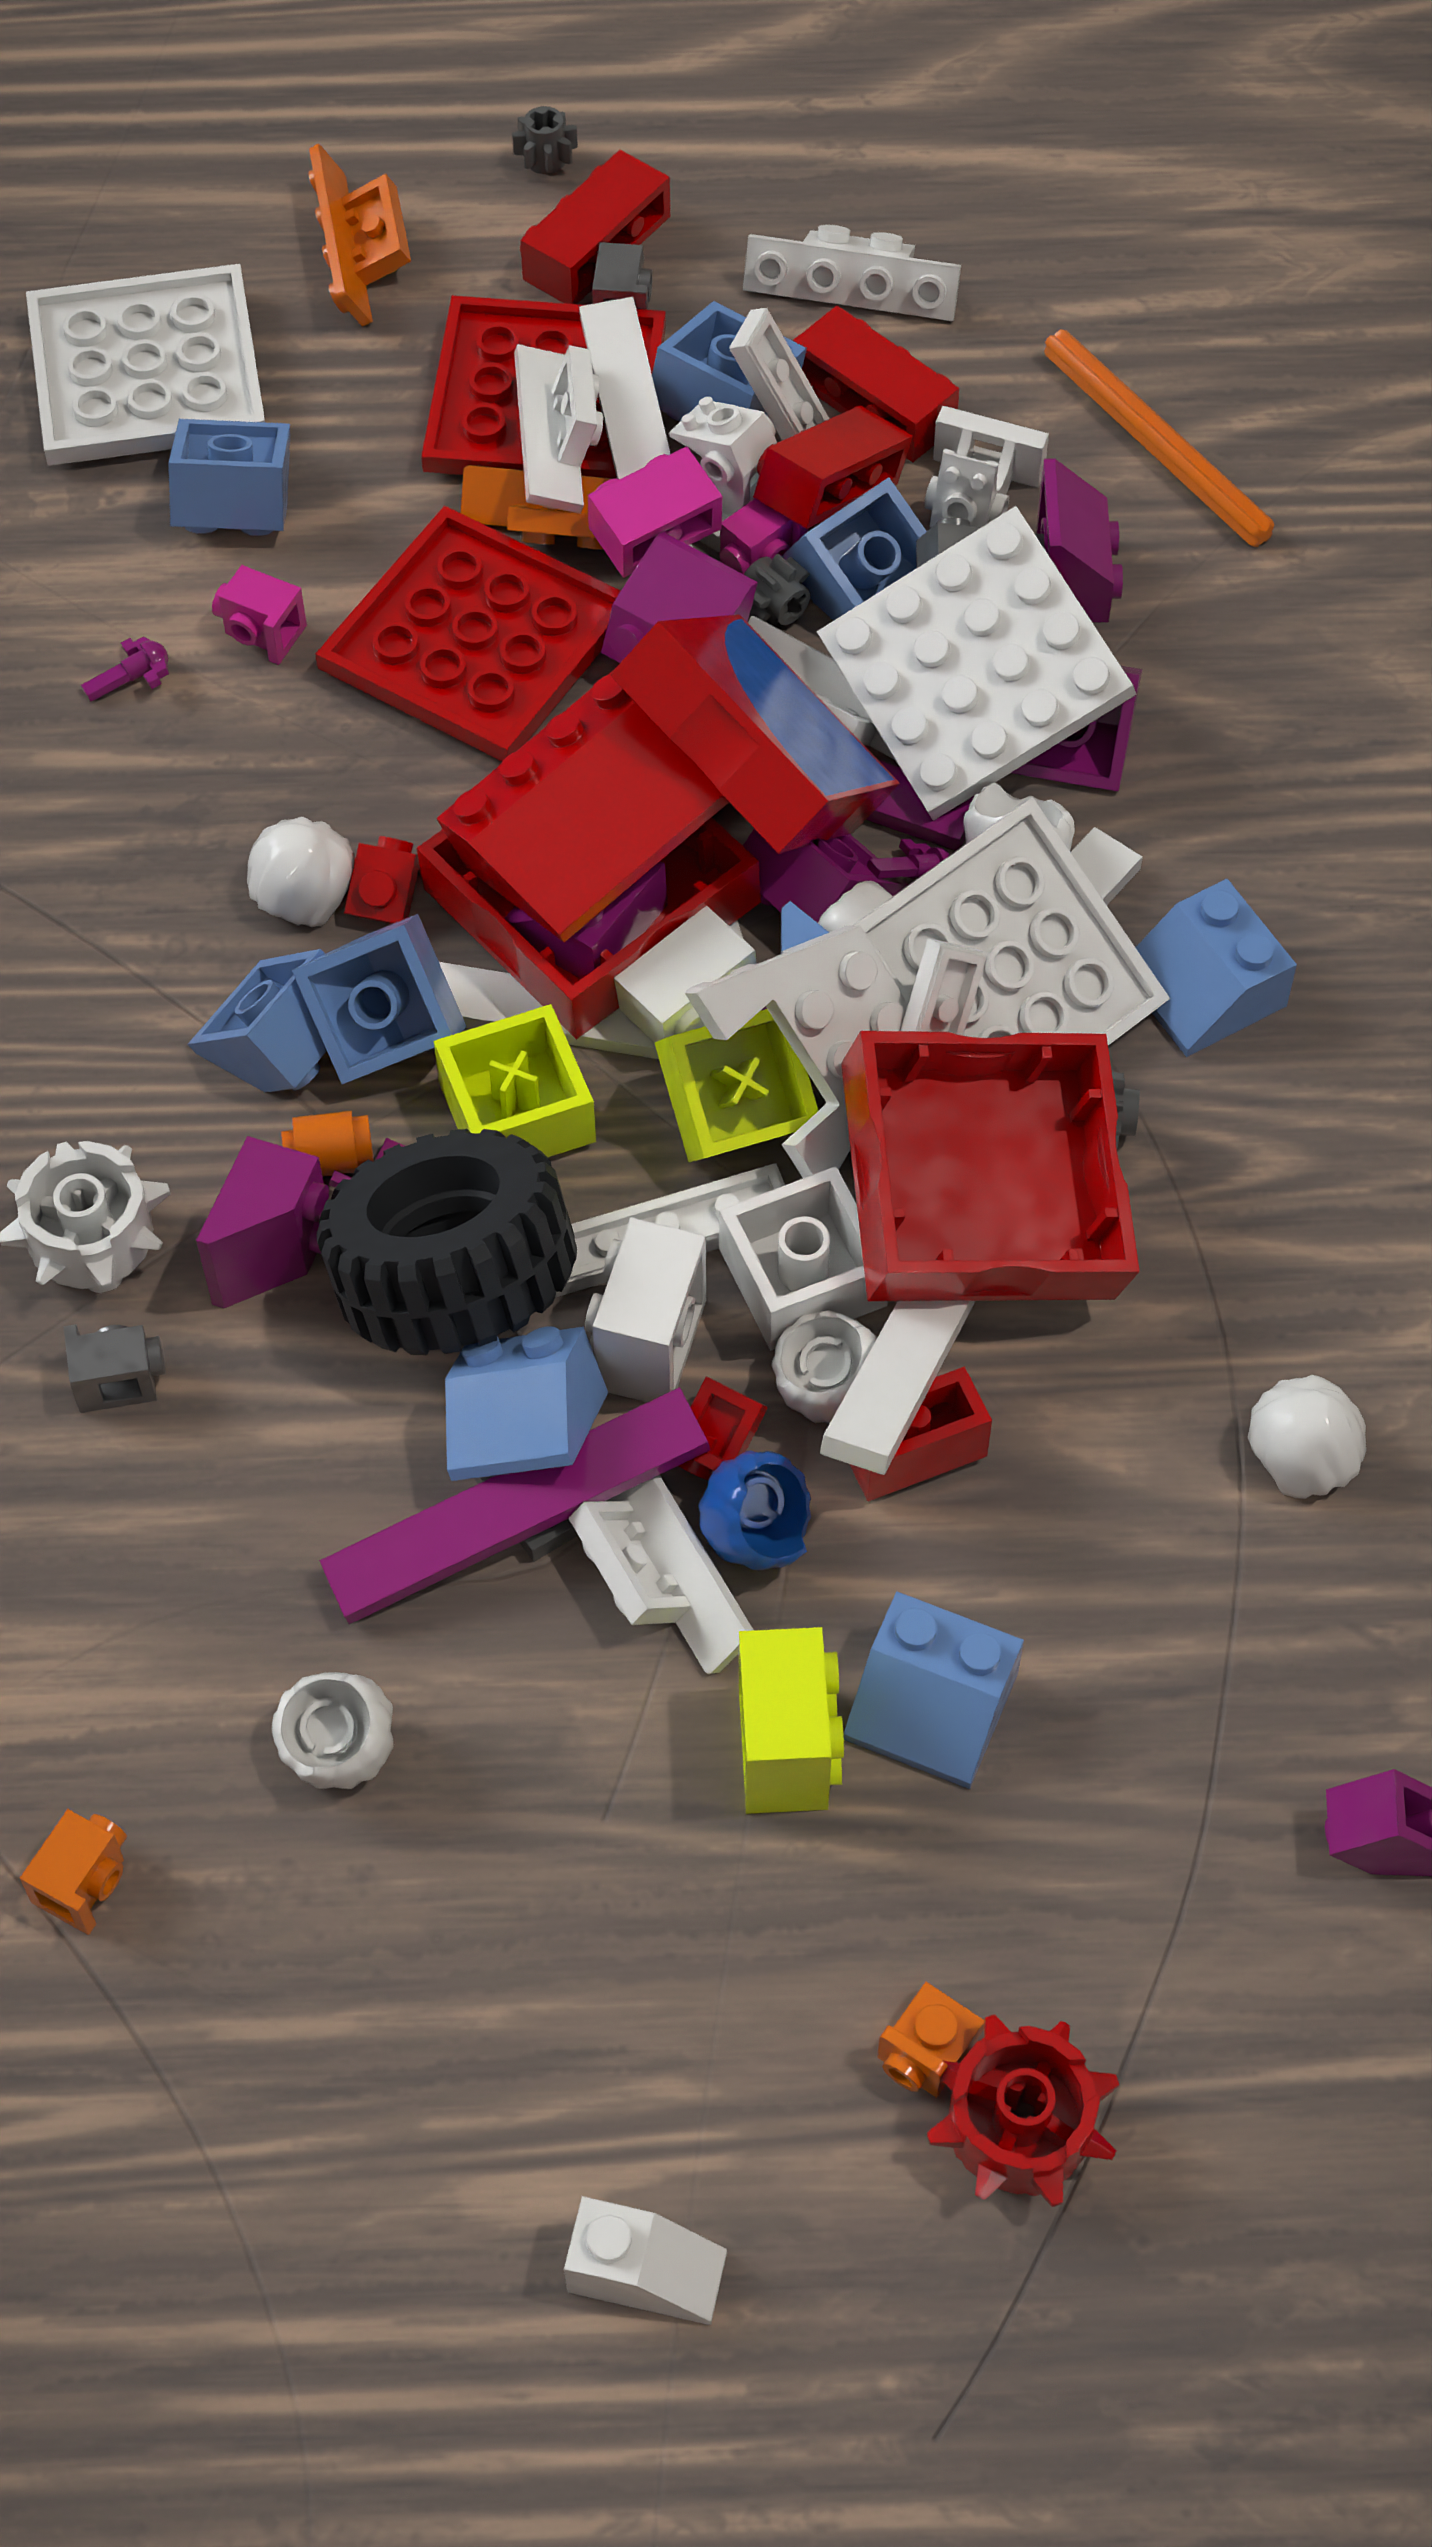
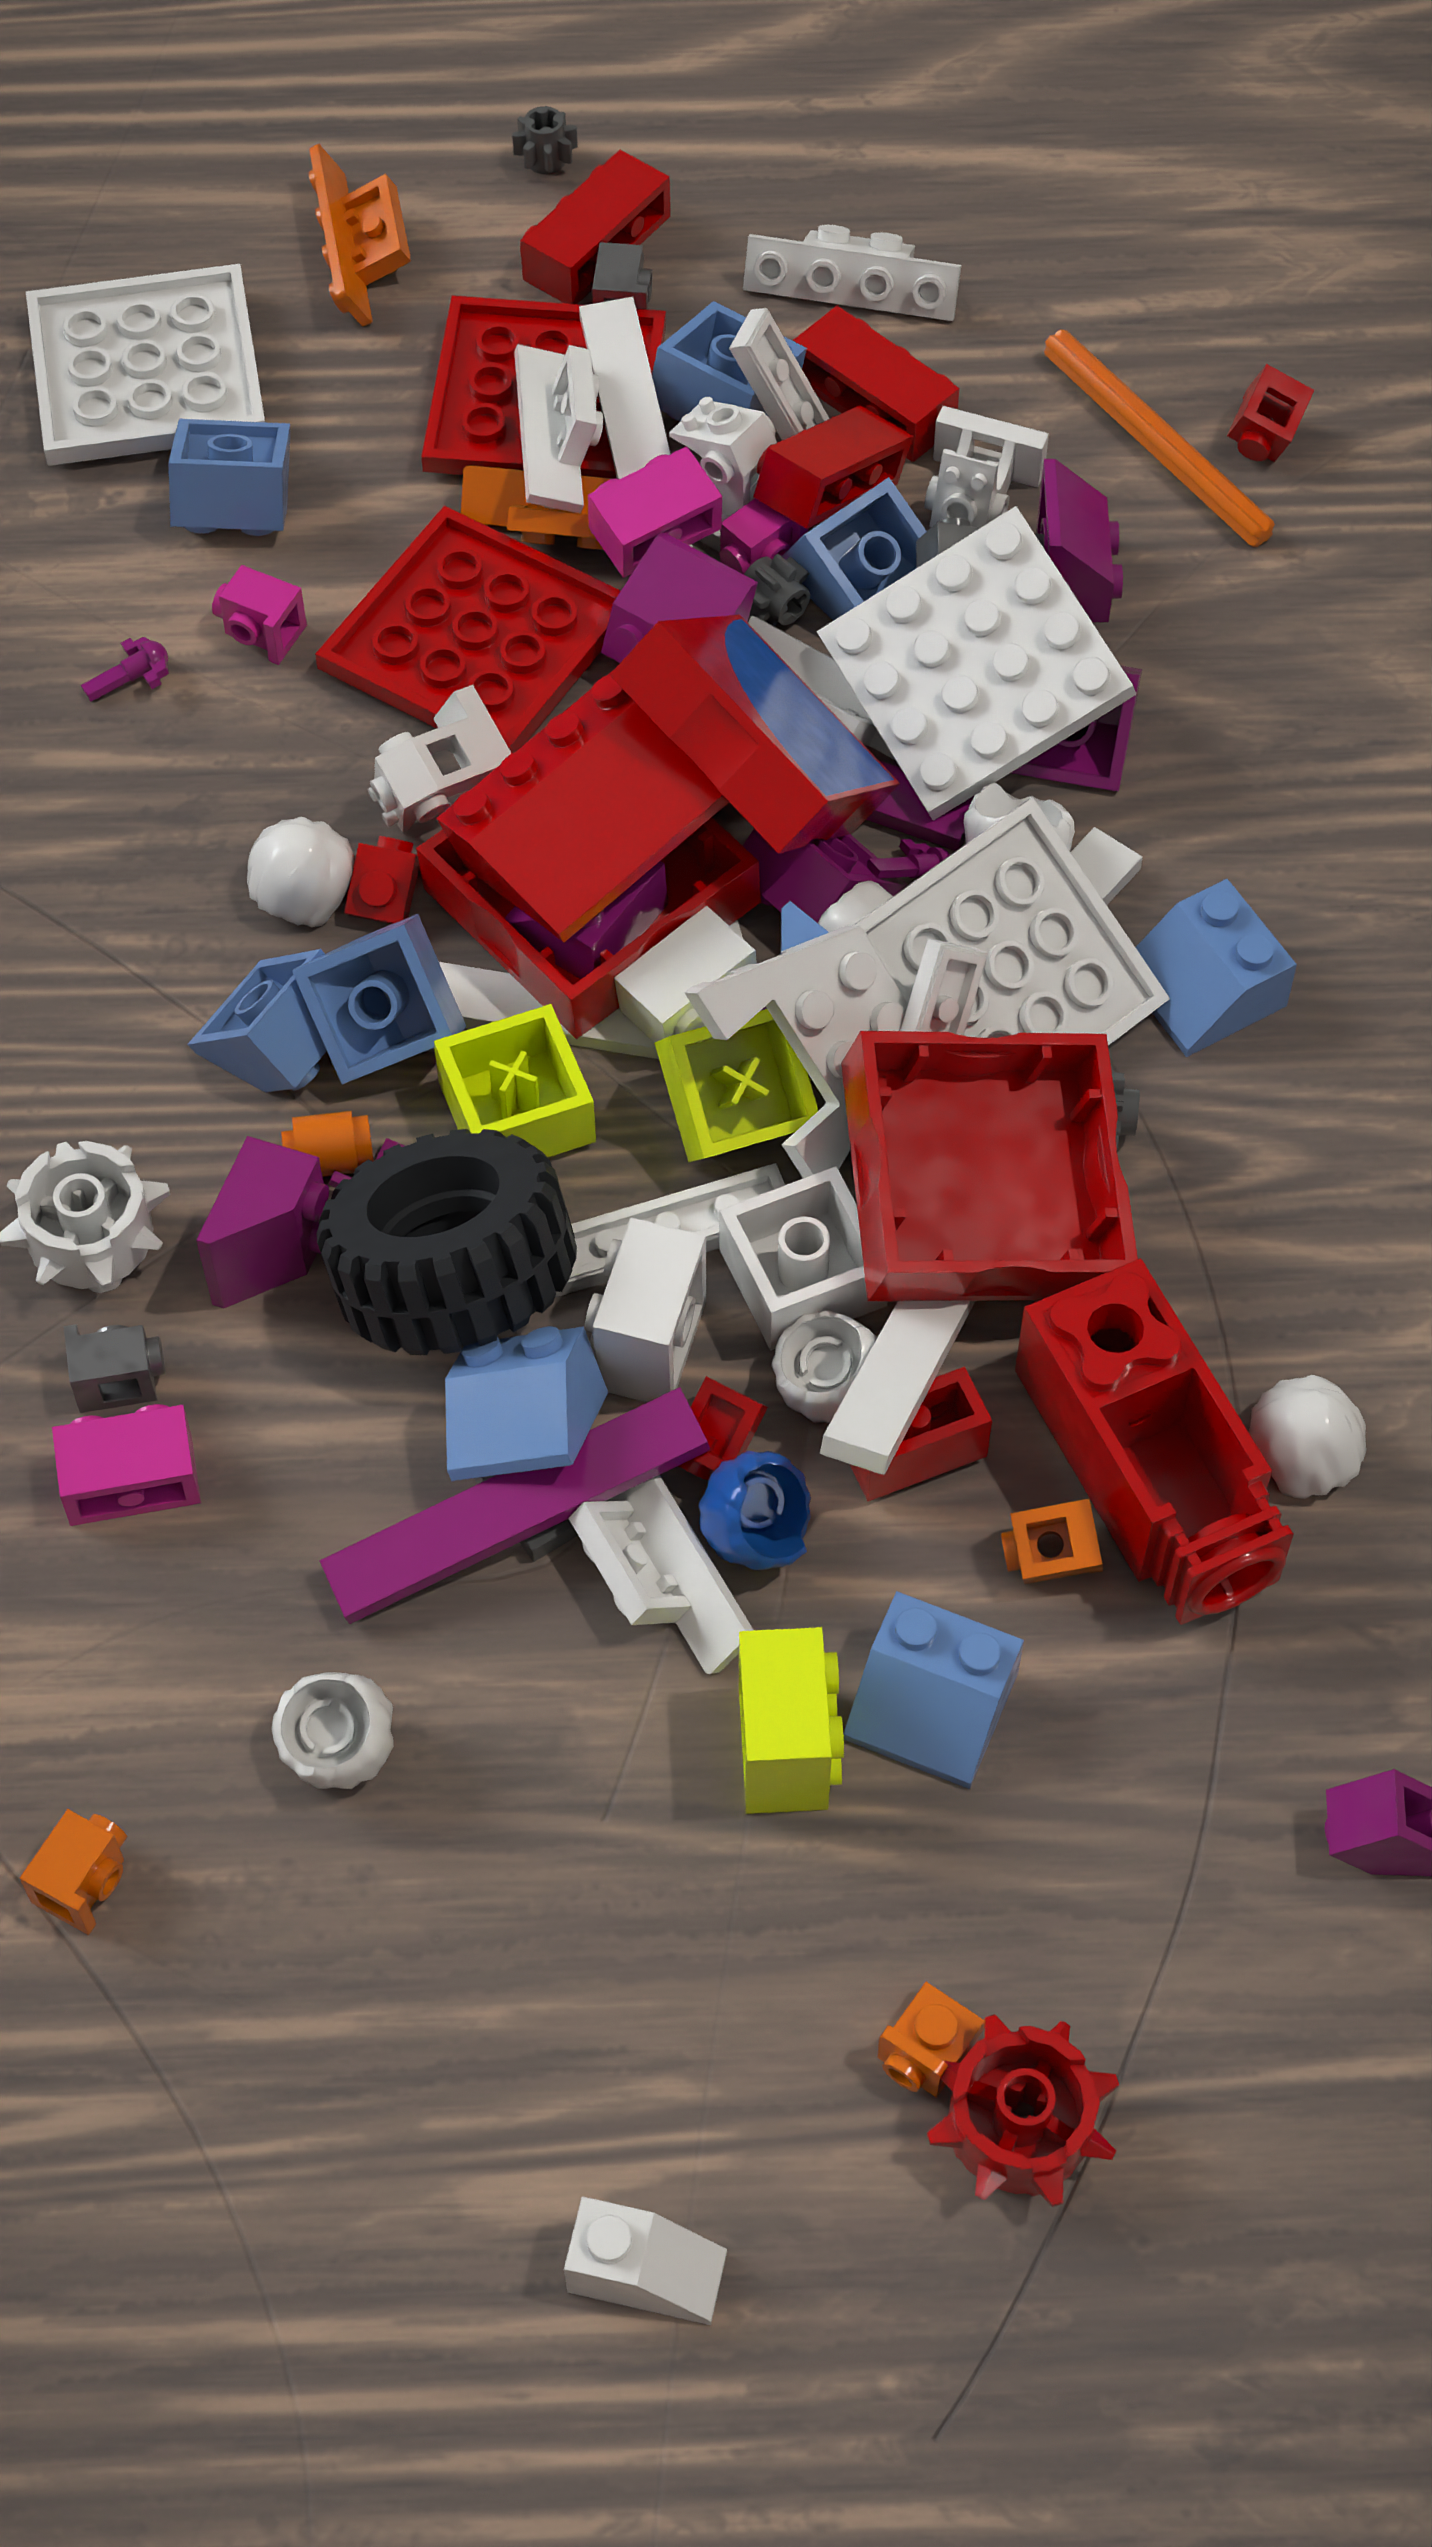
(125, 1464): none -> dark pink brick
(407, 776): none -> white tile
(1071, 1523): none -> orange brick
(1154, 1441): none -> red piece
(1263, 422): none -> red brick

